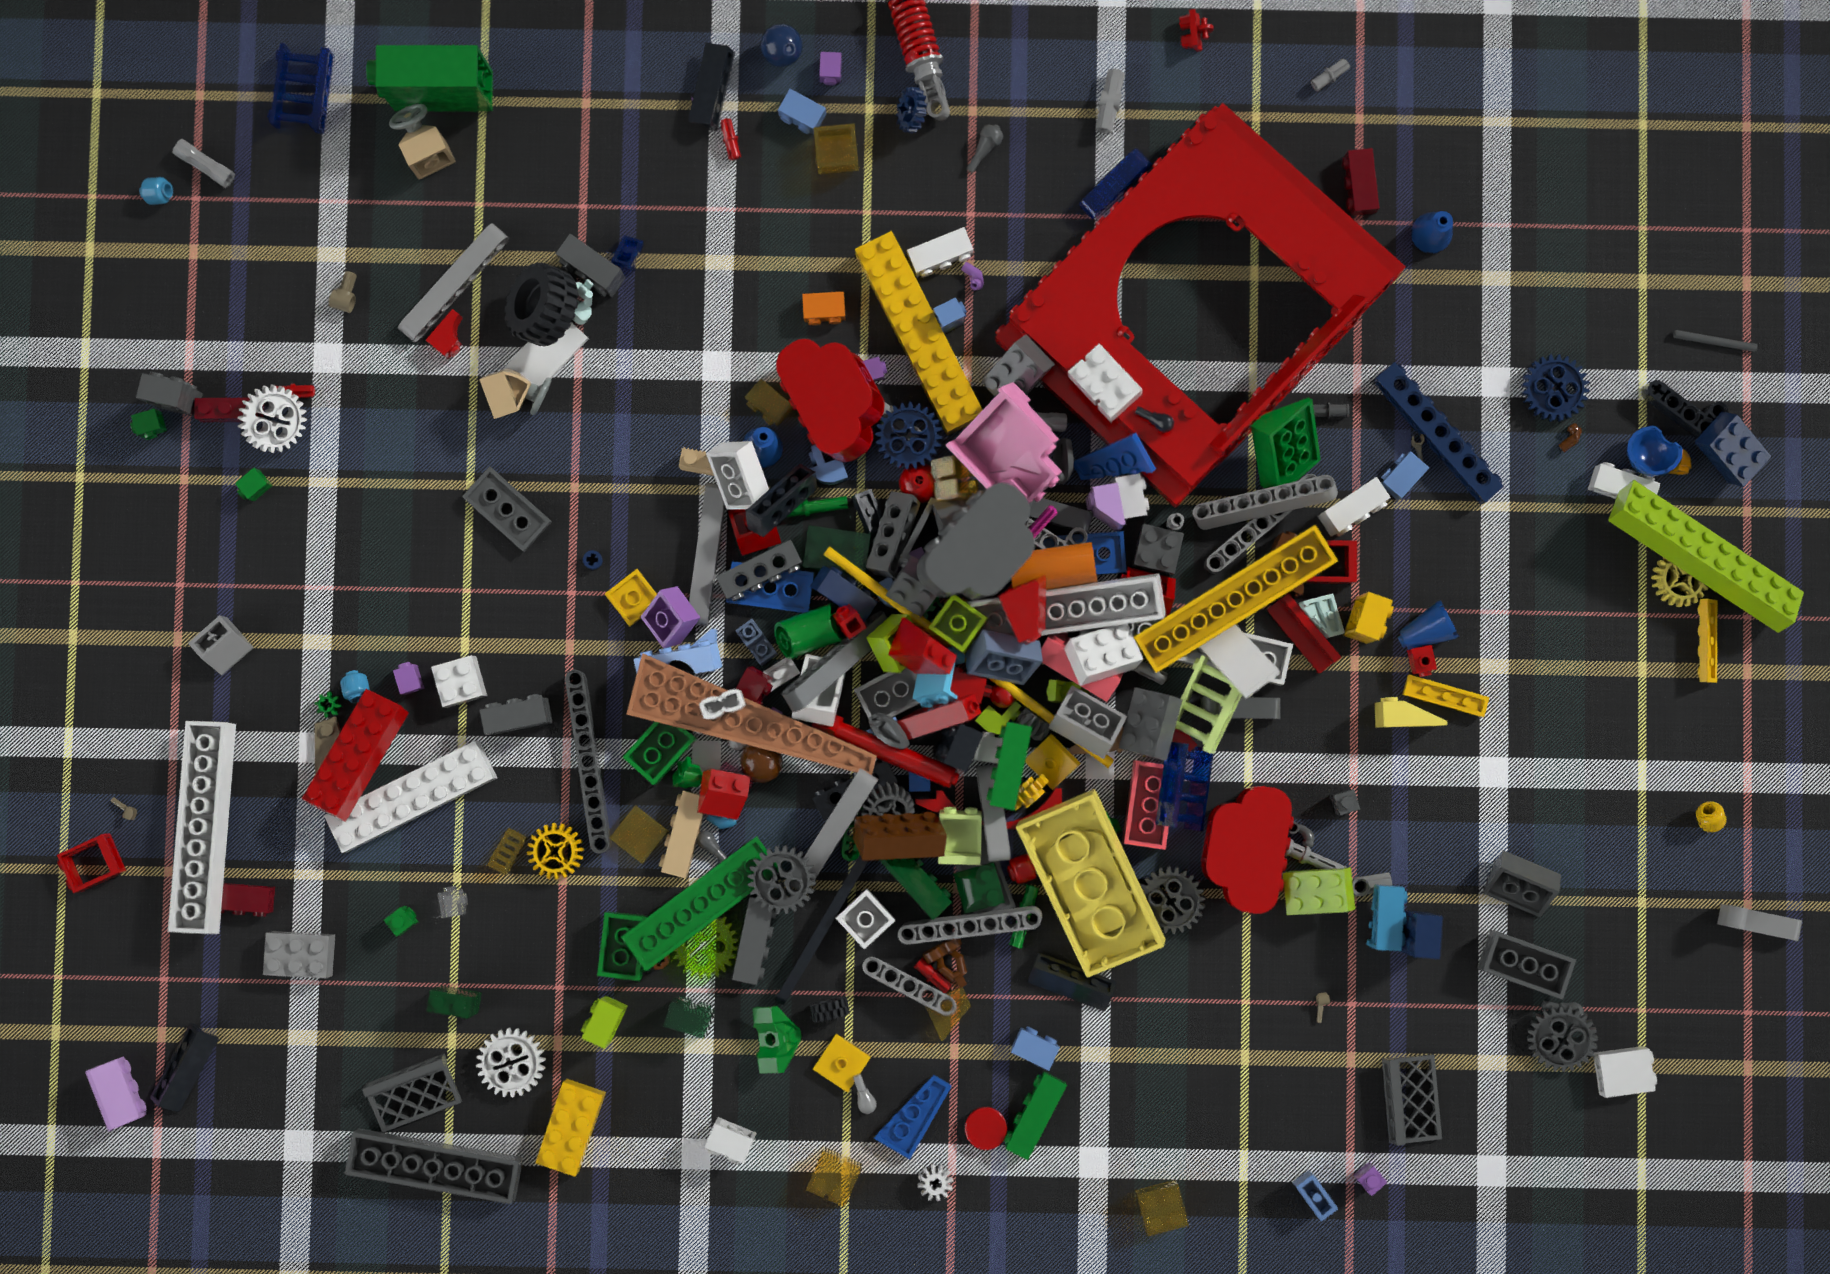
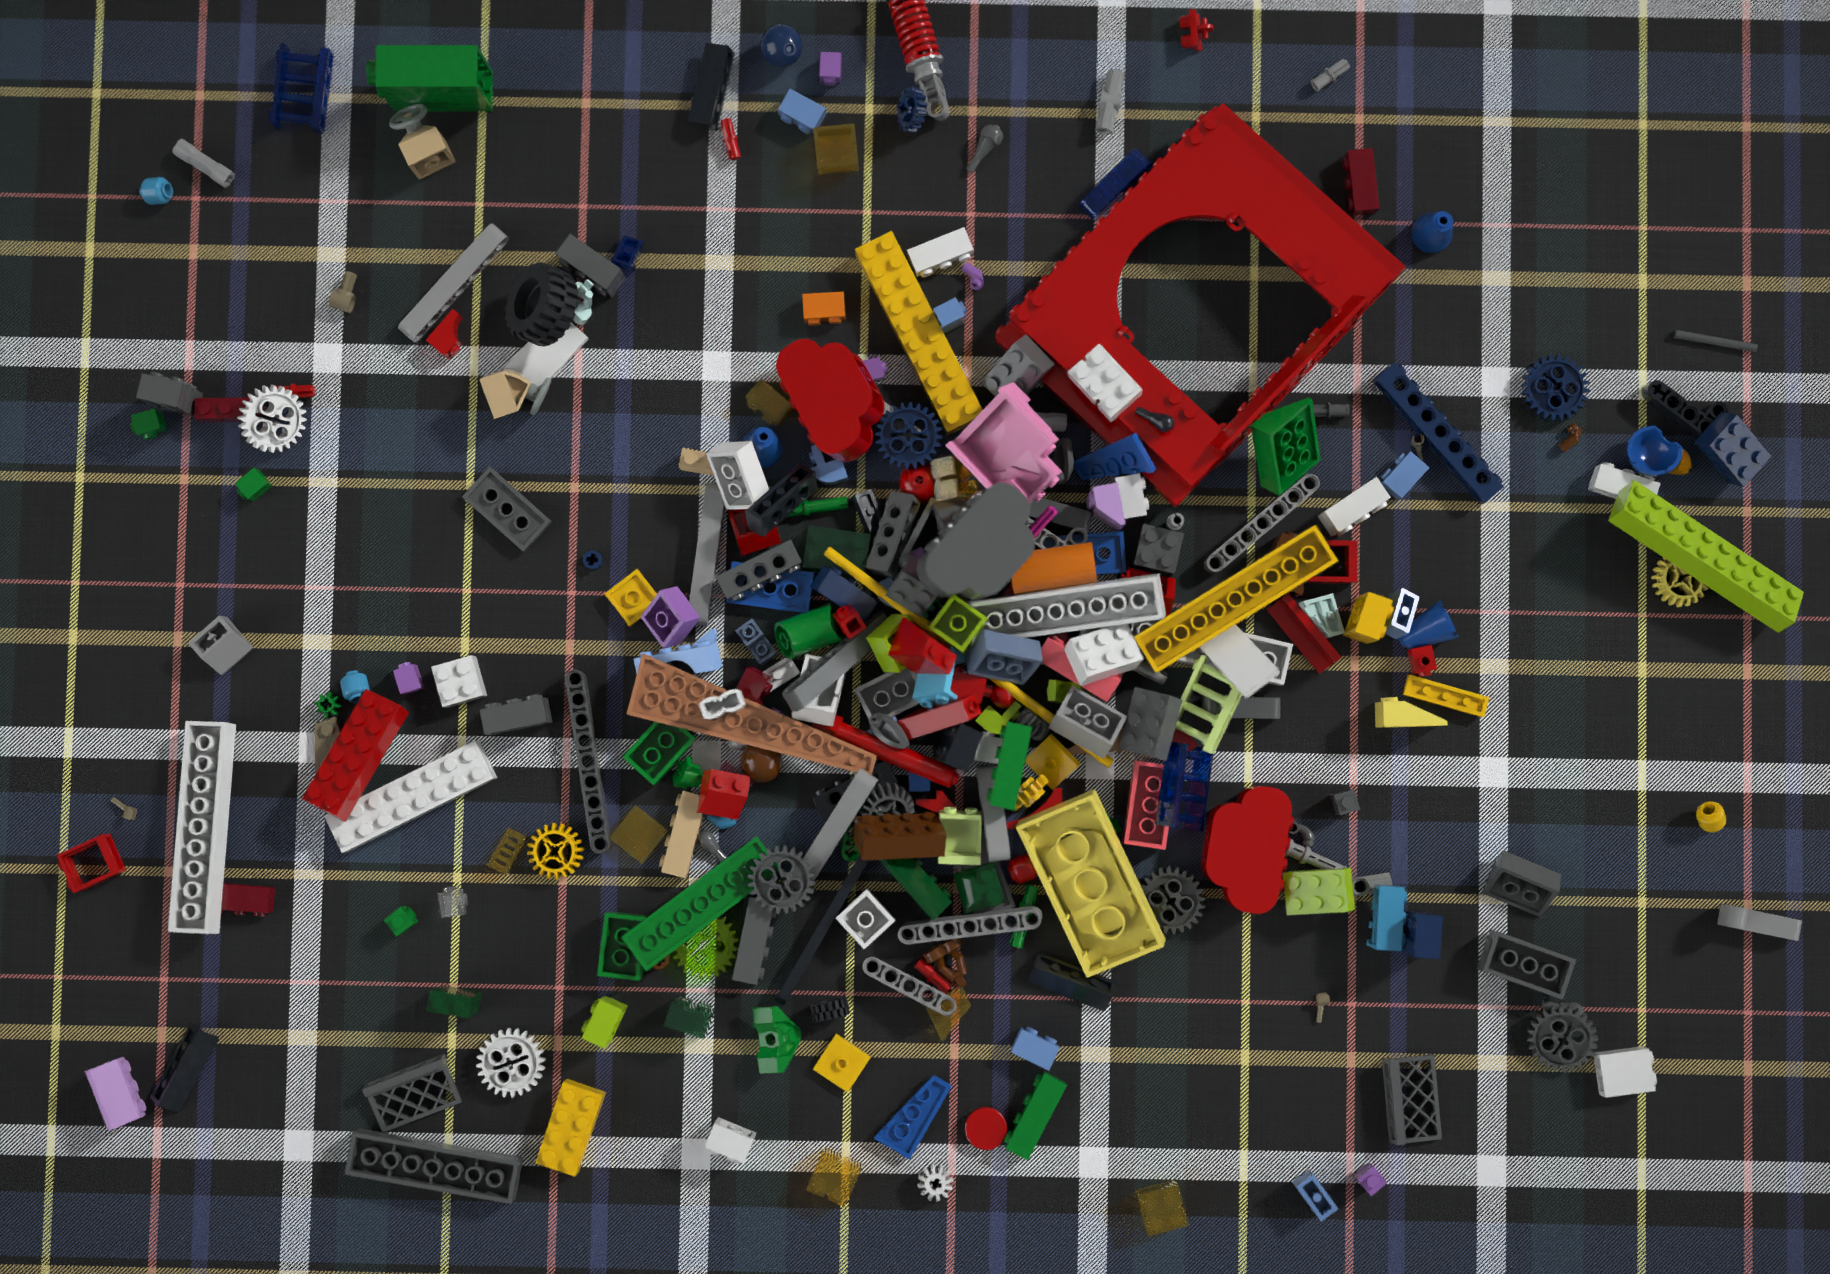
(299, 954): light grey brick -> none
(866, 1101): light grey piece -> none
(1026, 609): red slope -> none
(1275, 503): light grey beam -> none
(1403, 613): none -> medium blue brick
(1708, 641): yellow plate -> none

